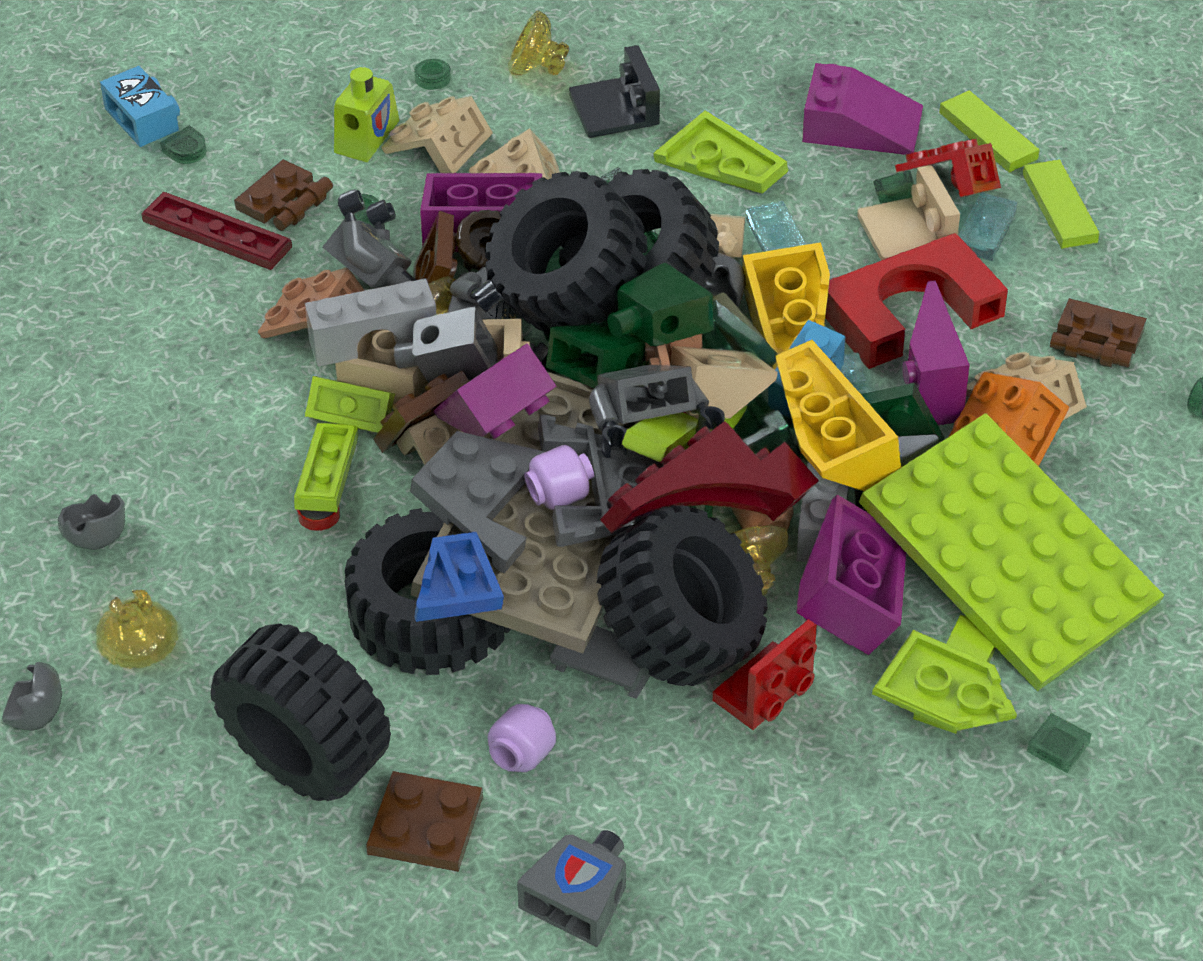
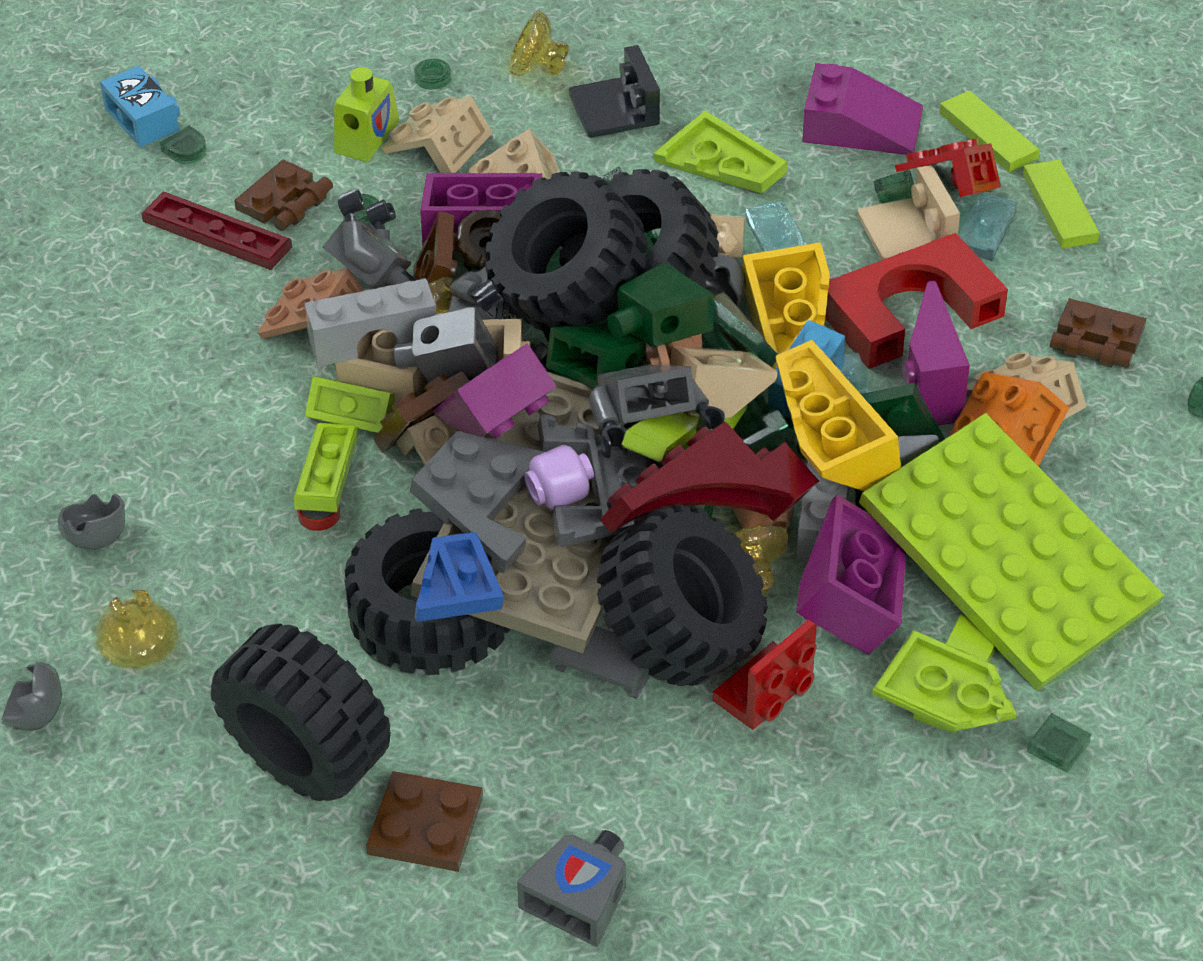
(521, 738): lavender head -> none

